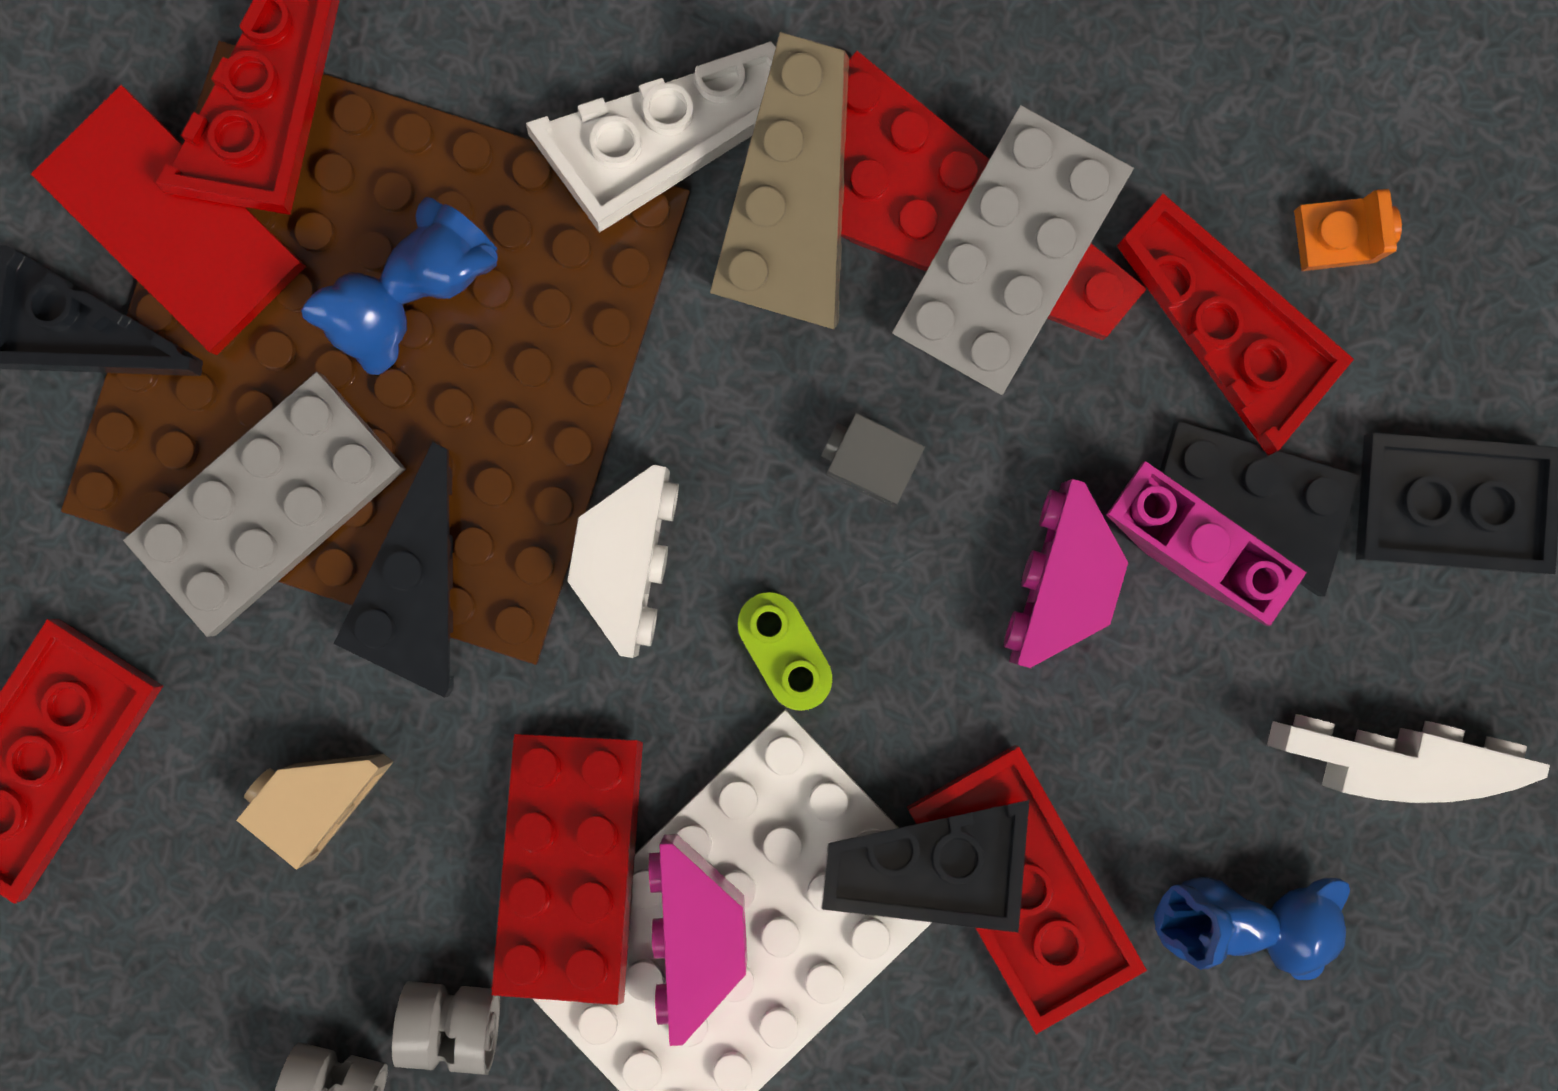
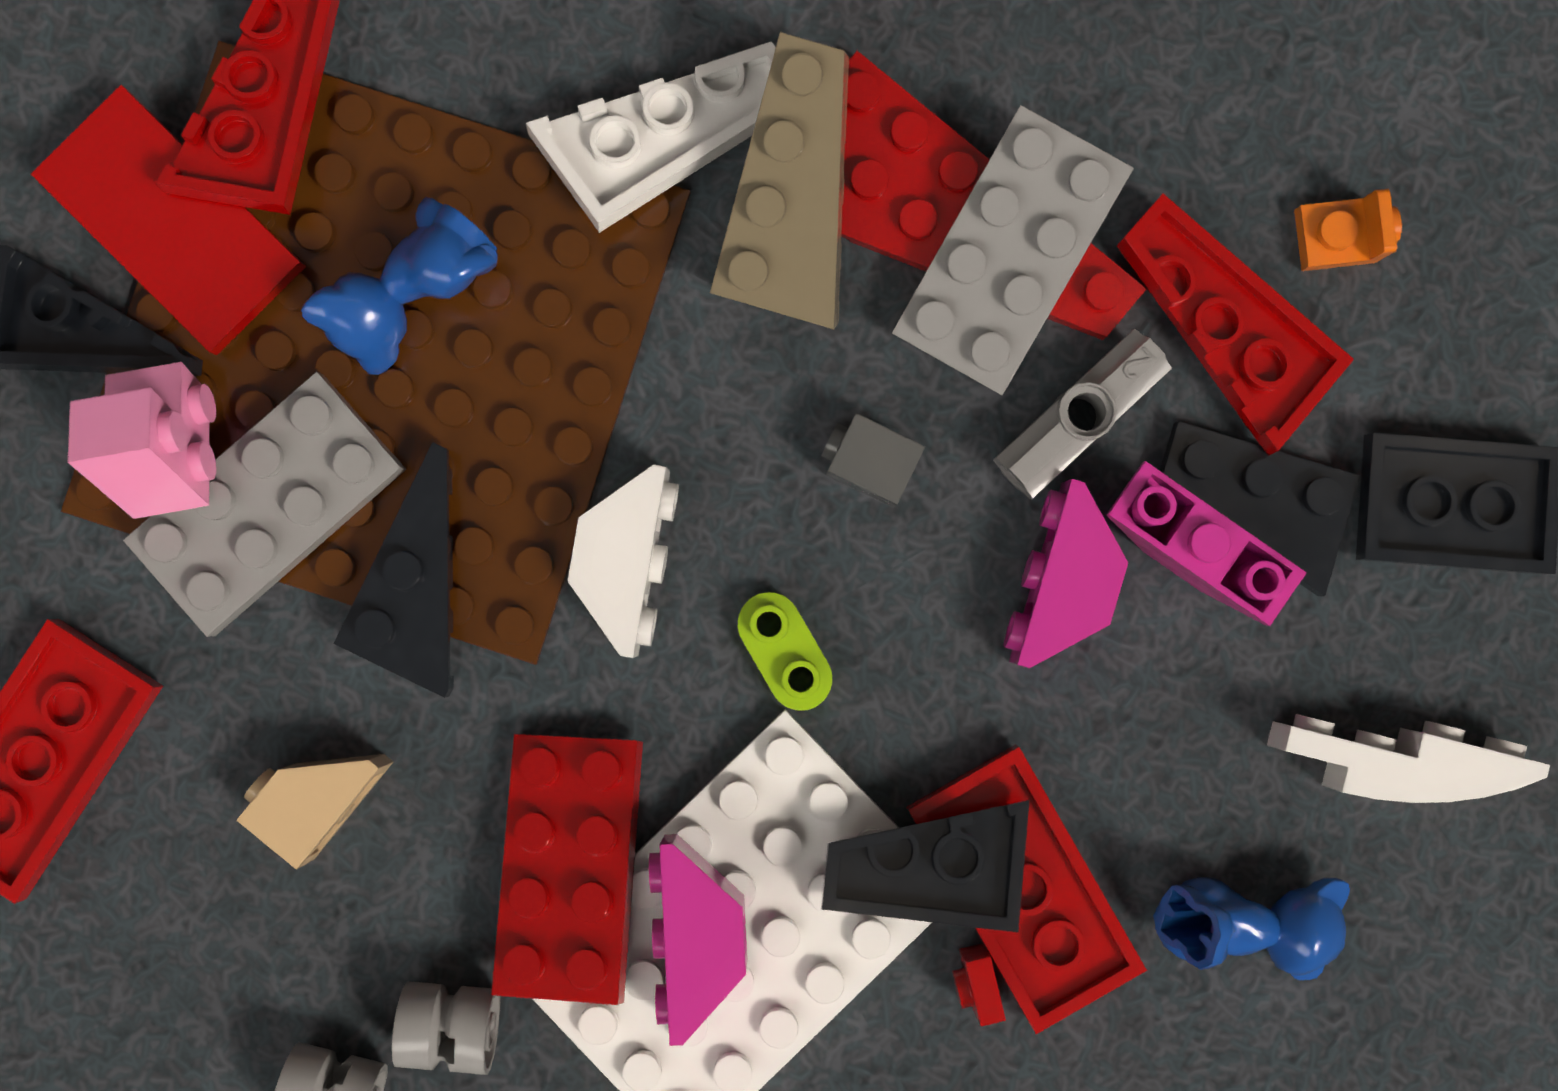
(146, 440): none -> bright pink brick
(978, 985): none -> red plate
(1109, 387): none -> light grey piece

